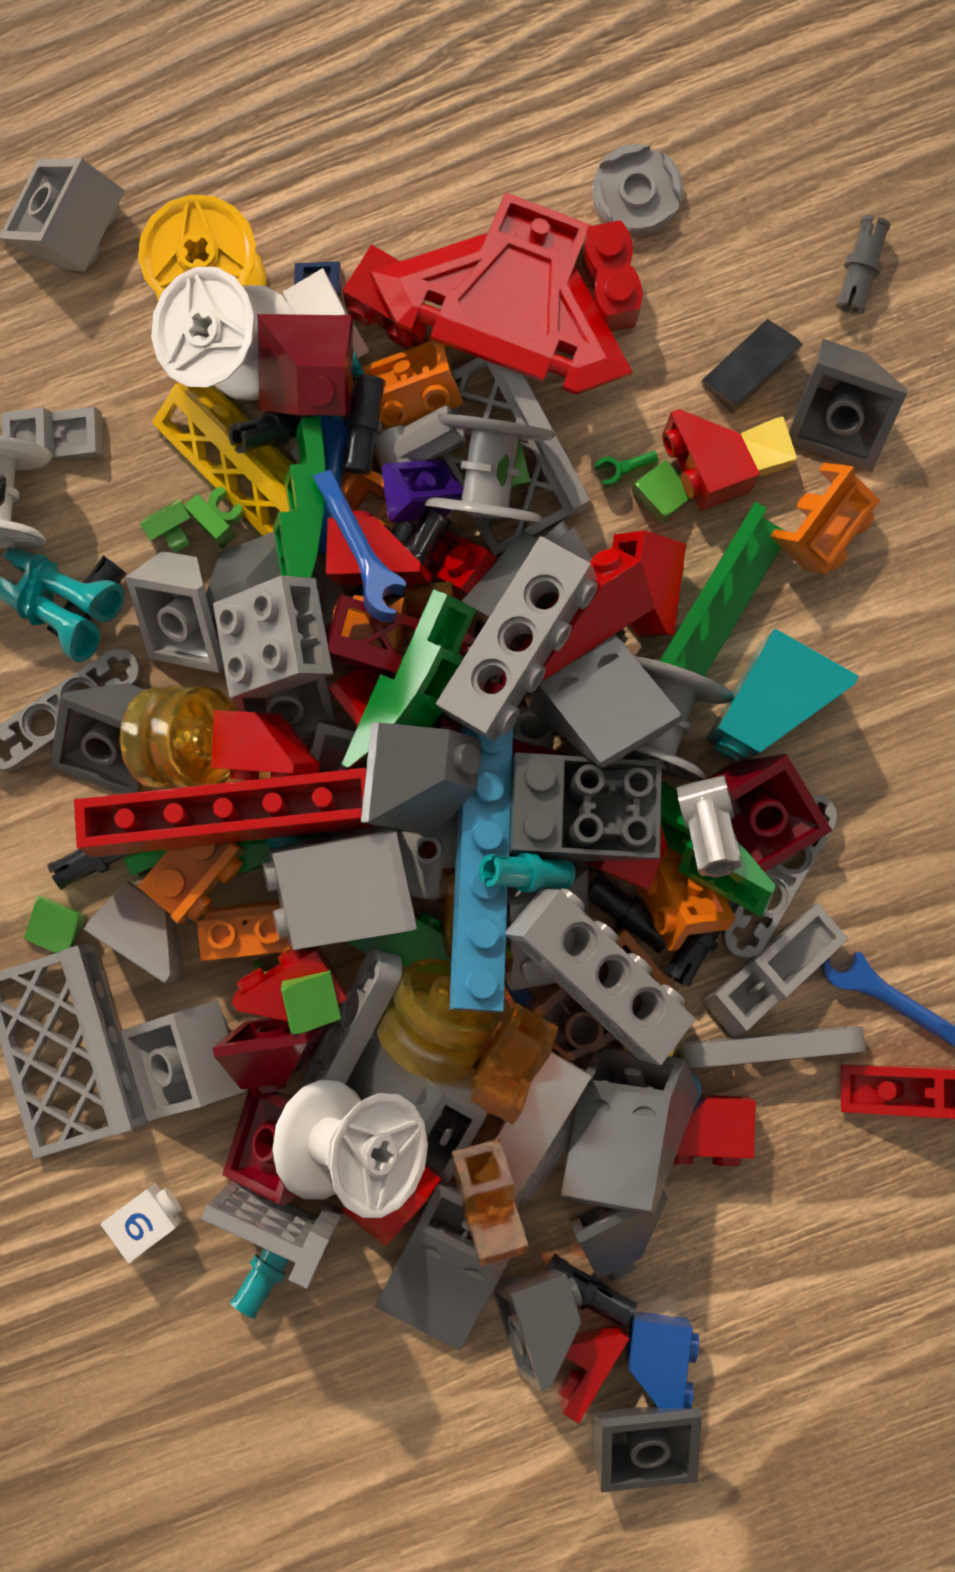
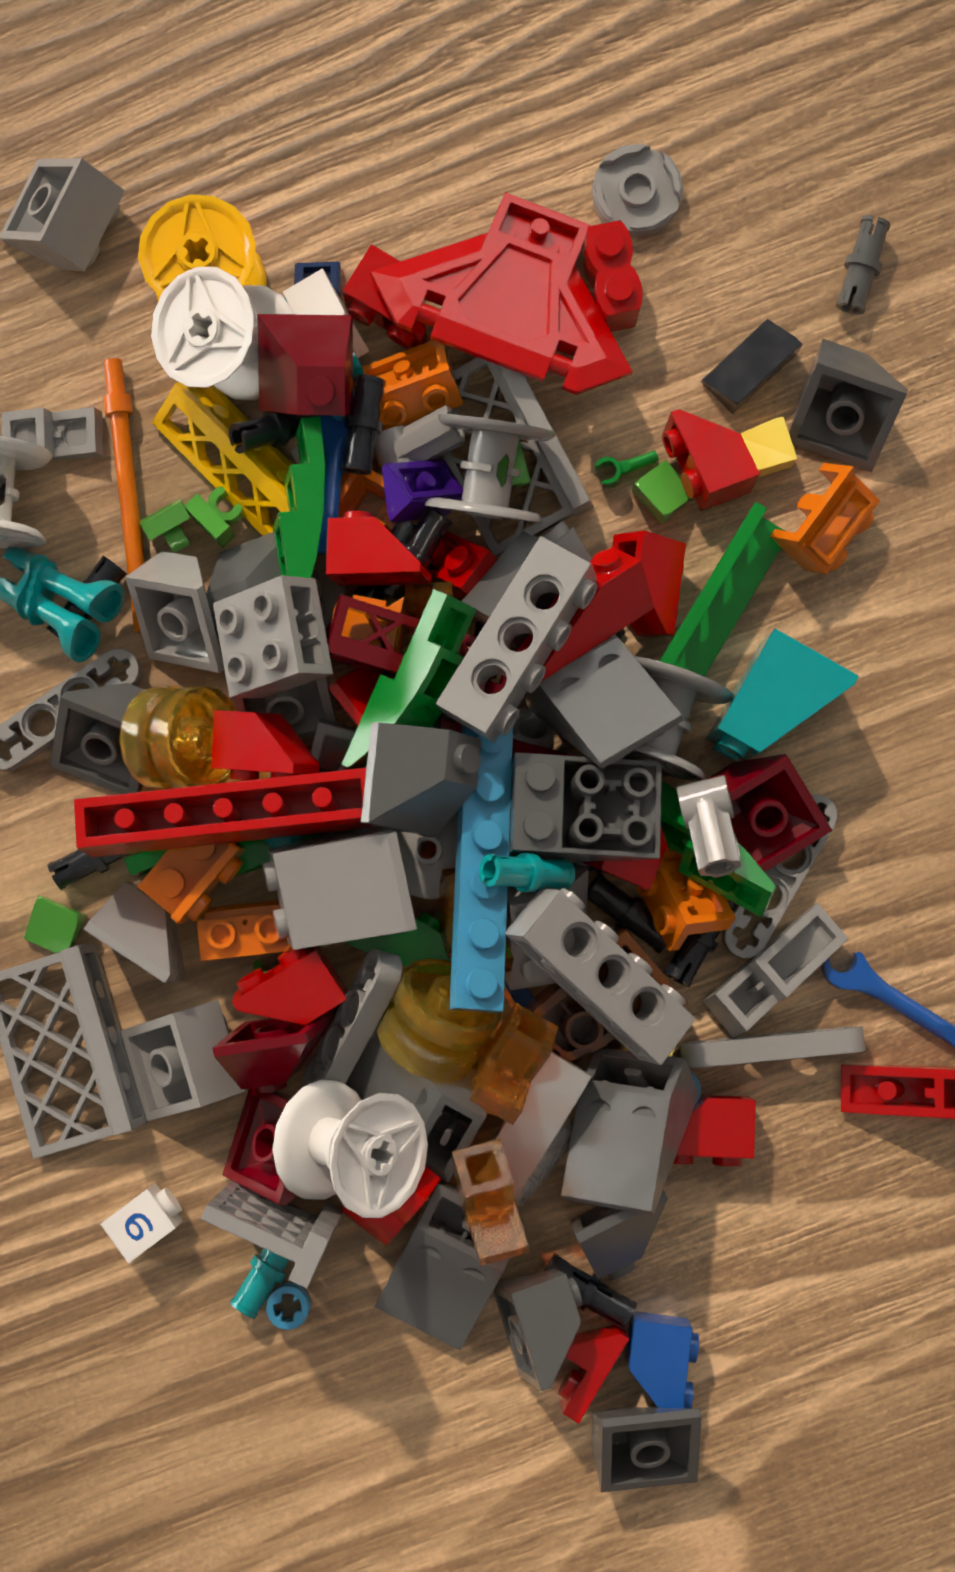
(119, 408): none -> orange bar
(300, 1313): none -> dark azure bush
(310, 1002): bright green slope -> none
(376, 577): blue piece -> none

